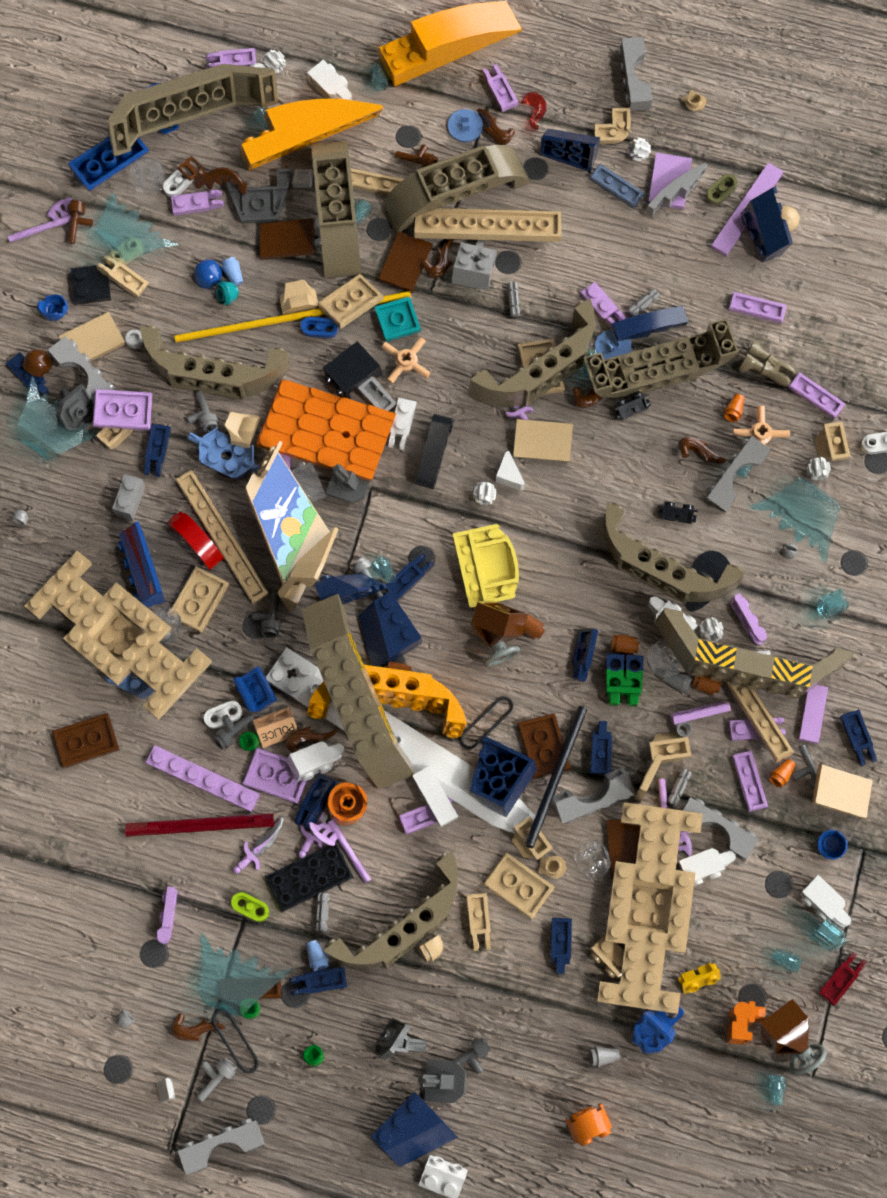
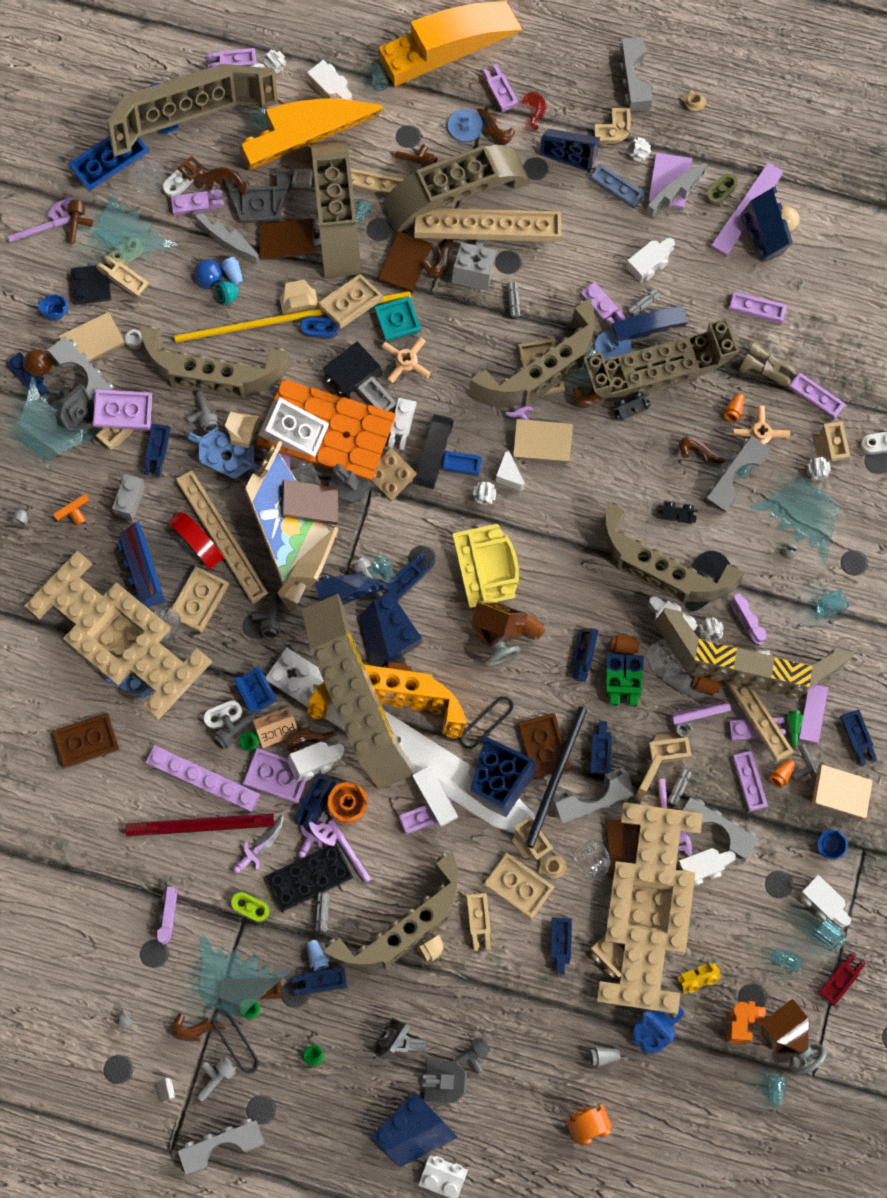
(73, 510): none -> orange tile
(231, 241): none -> light grey slope
(293, 427): none -> white slope
(309, 502): none -> tile
(393, 474): none -> tan hinge
(462, 463): none -> blue tile
(650, 258): none -> white hinge
(794, 723): none -> green cone

